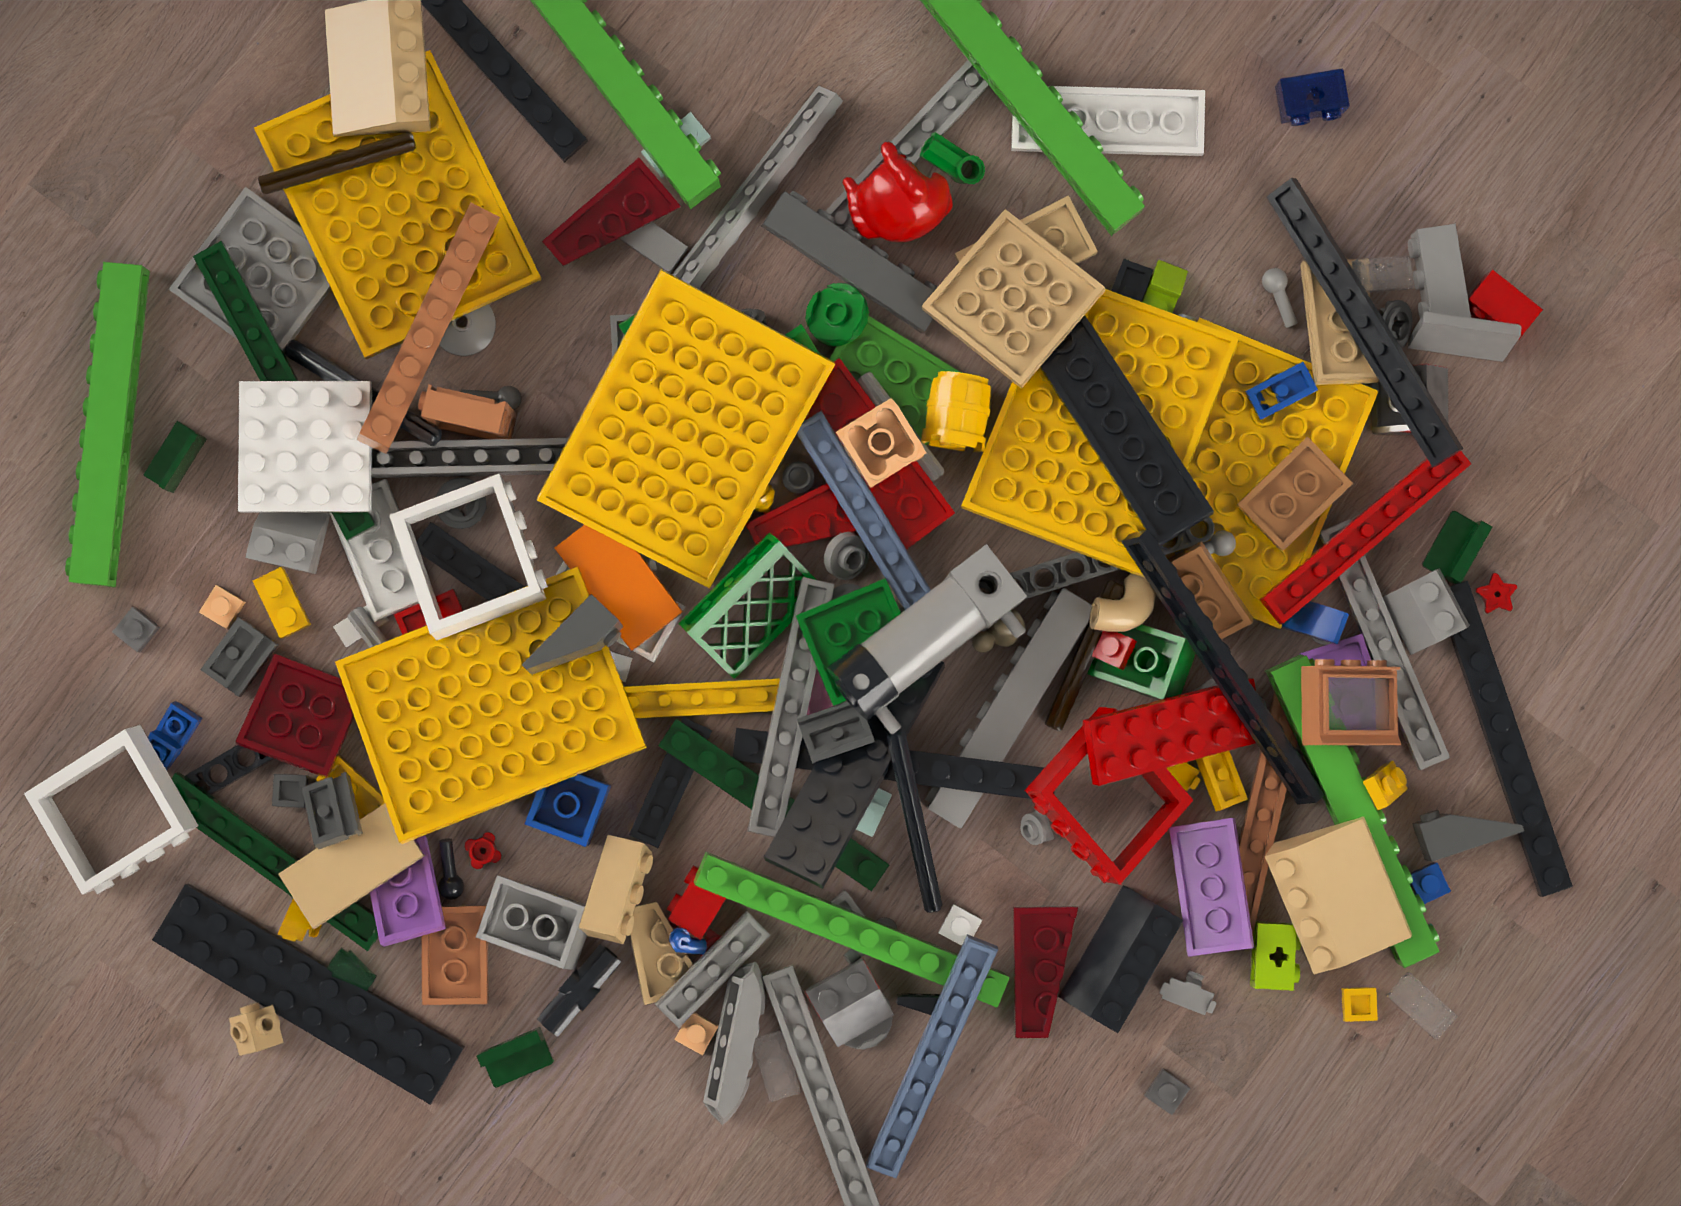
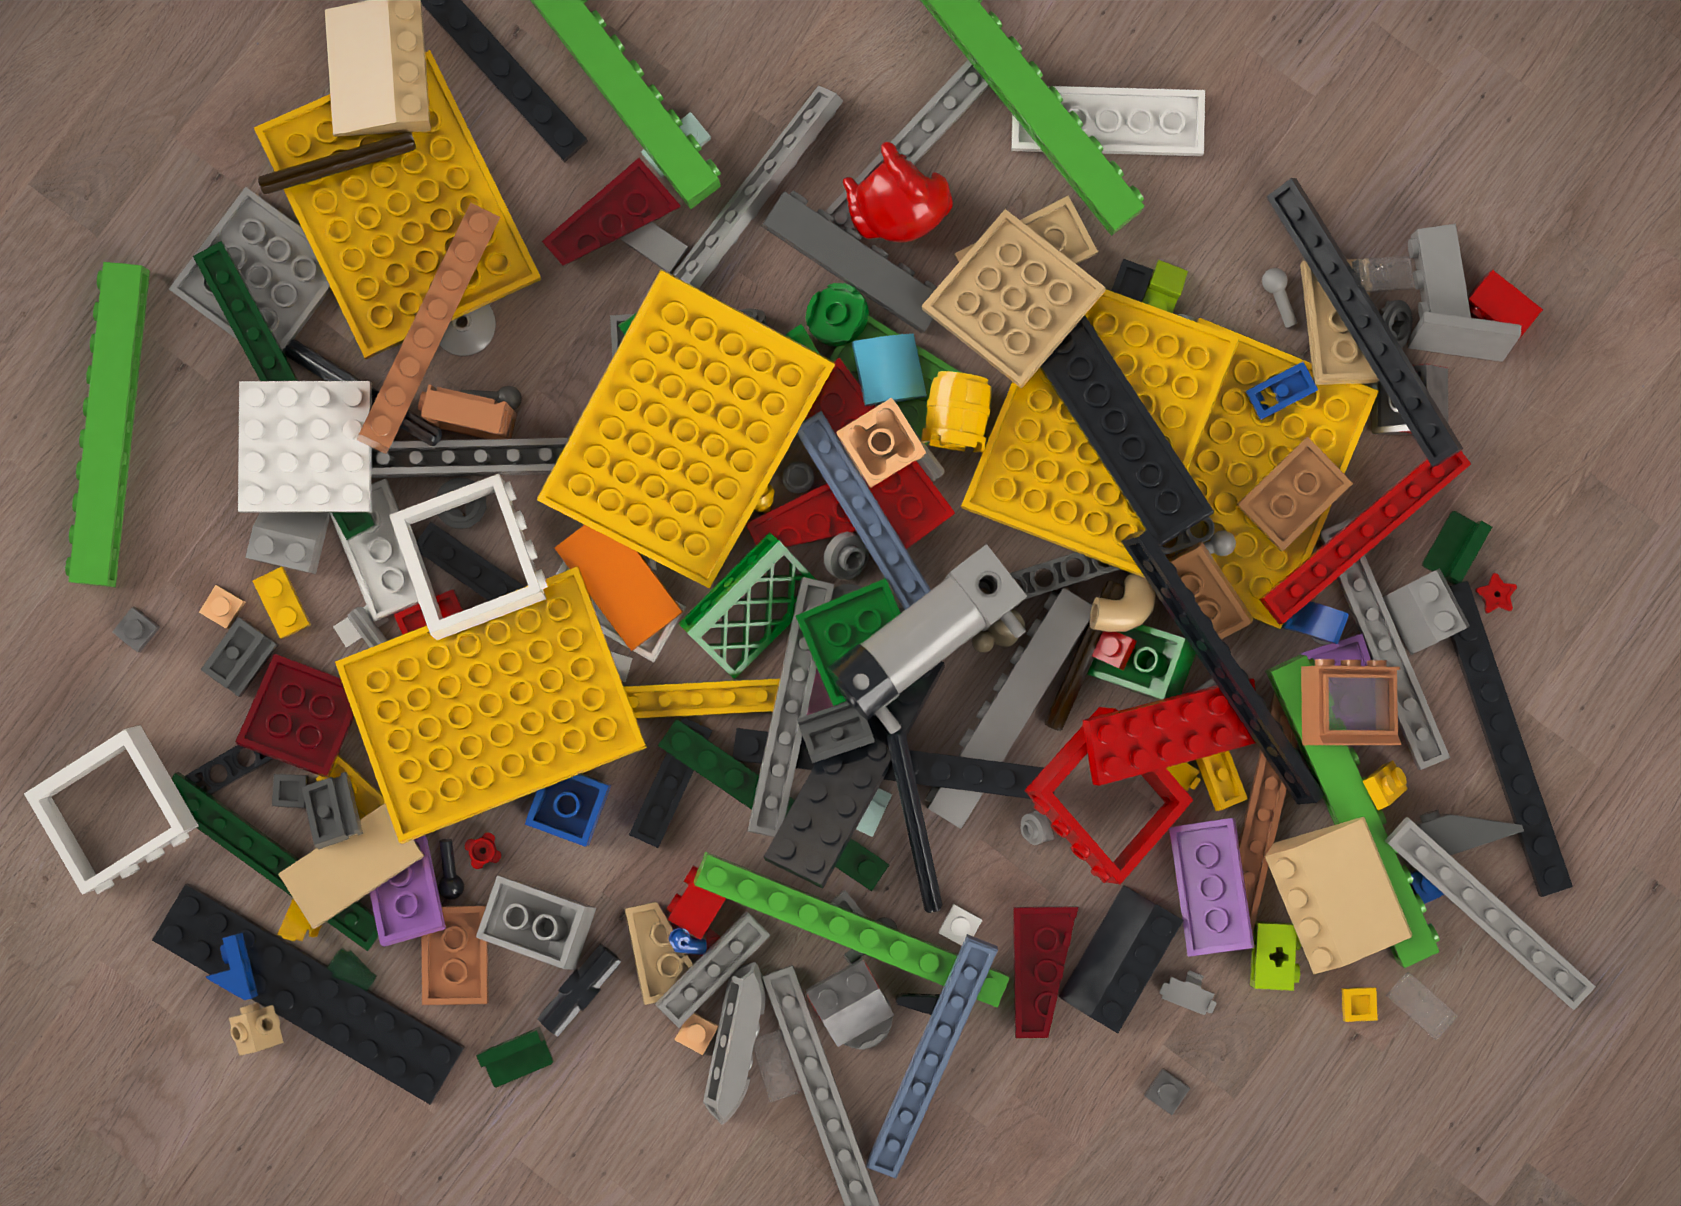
(173, 732): blue slope -> none
(174, 457): dark green panel -> none
(239, 978): none -> blue slope
(580, 634): dark grey slope -> none
(616, 889): tan brick -> none
(889, 369): none -> medium azure slope
(950, 159): green piece -> none
(1326, 85): clear blue brick -> none
(1490, 913): none -> light grey plate

